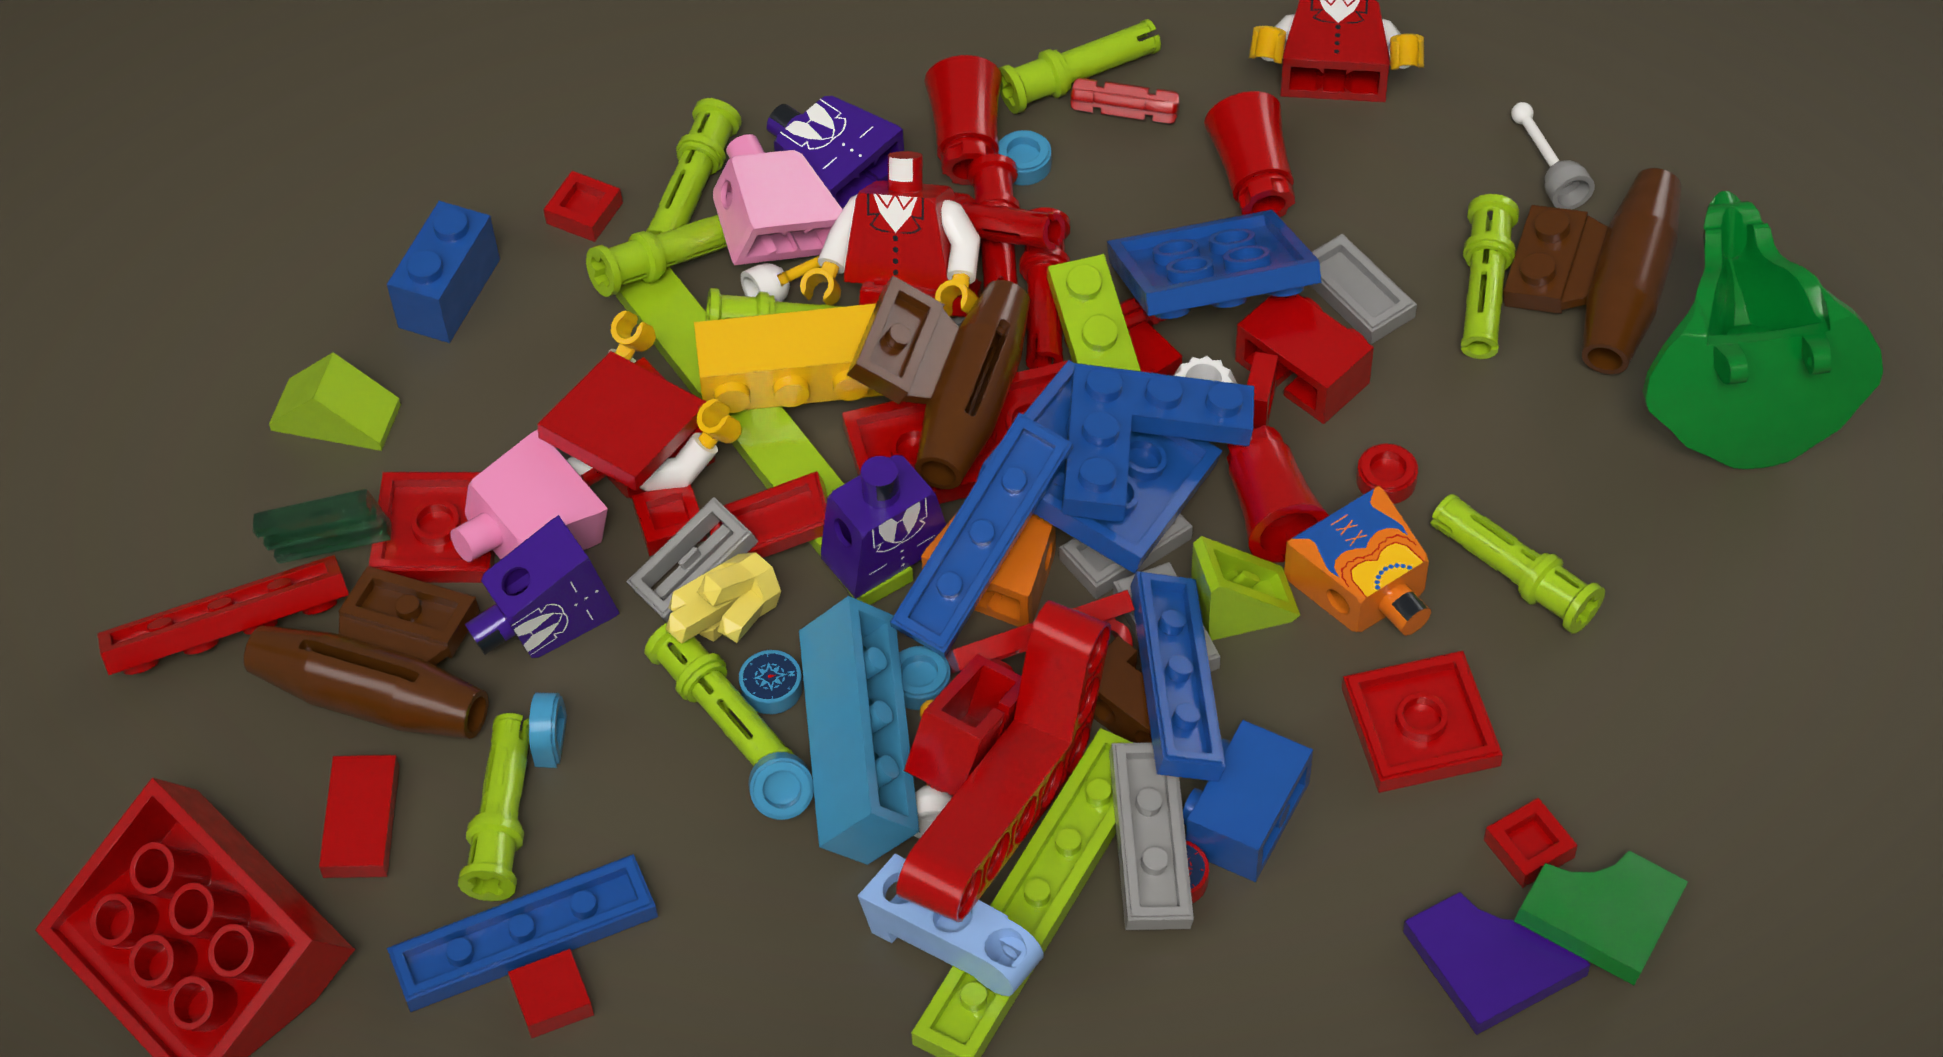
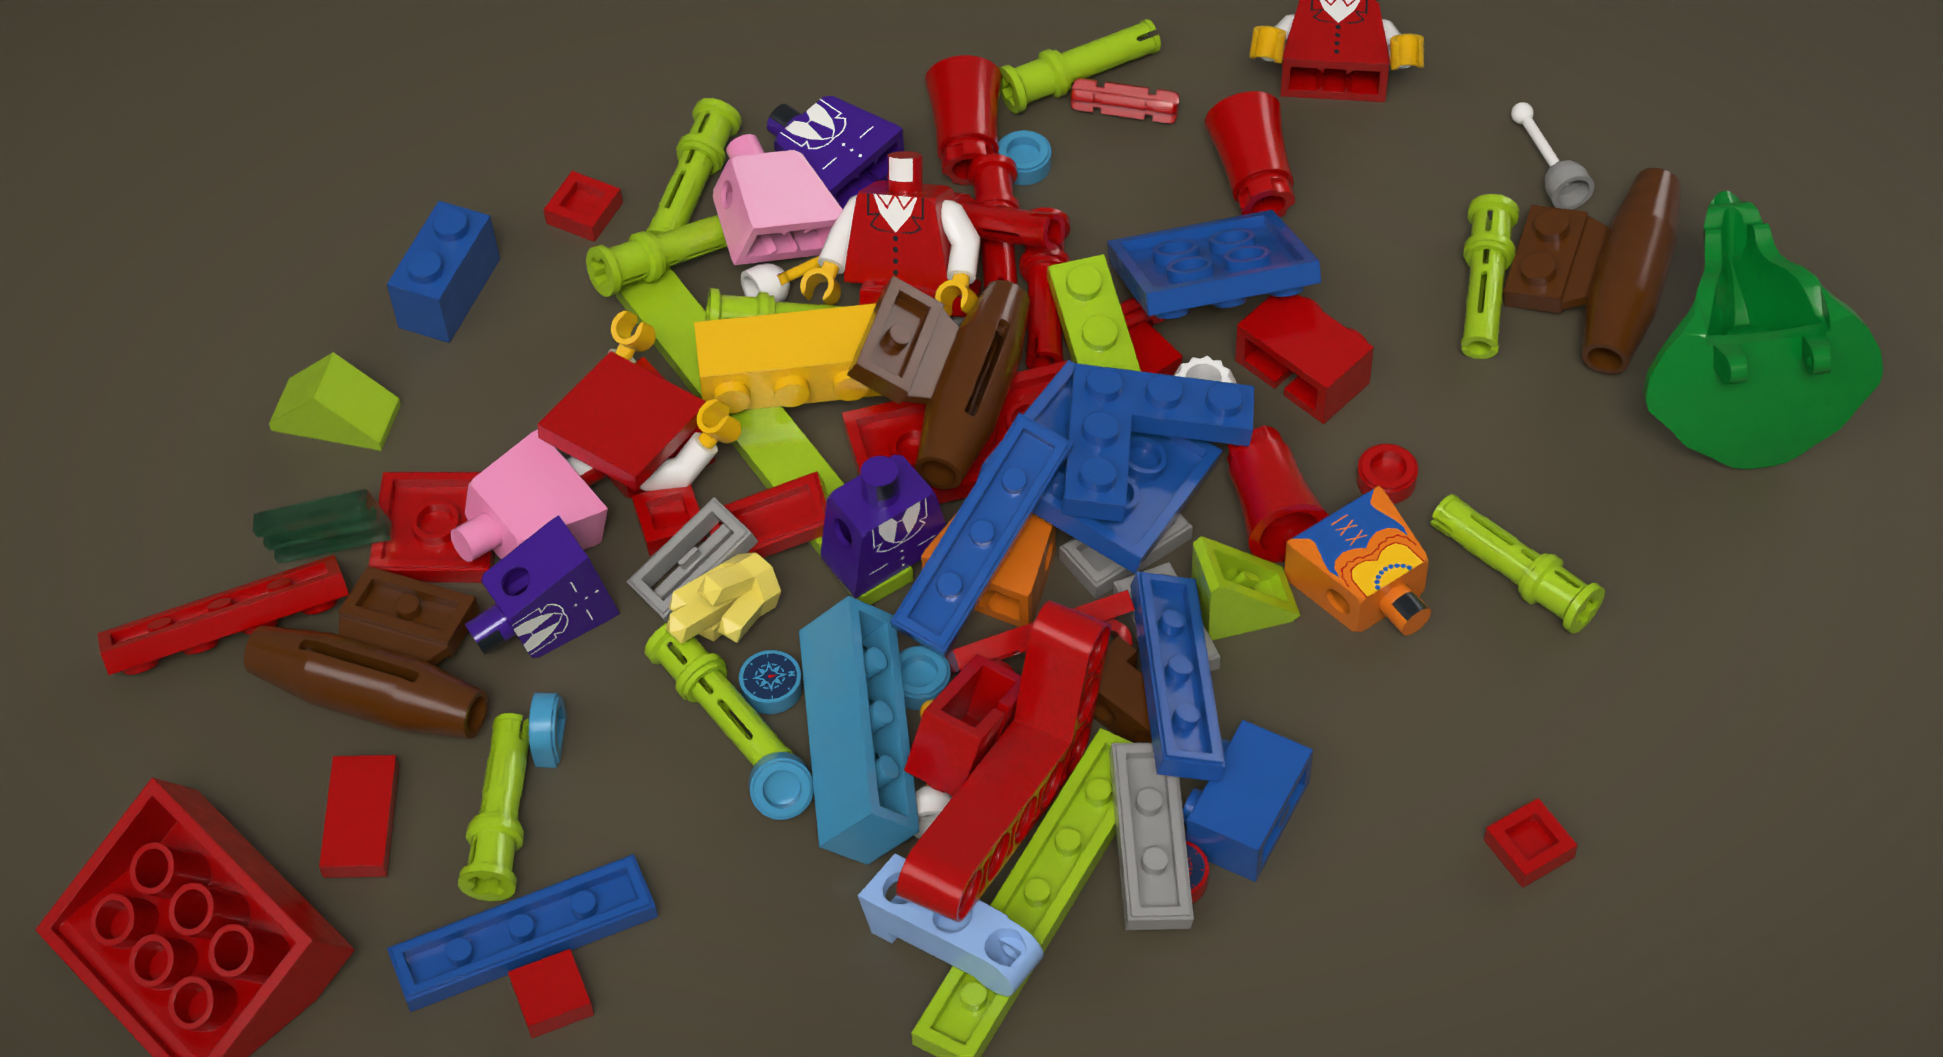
(1263, 378): red tile -> none
(1361, 290): light grey tile -> none
(1421, 721): red tile -> none
(1489, 962): dark purple tile -> none
(1604, 914): green tile -> none

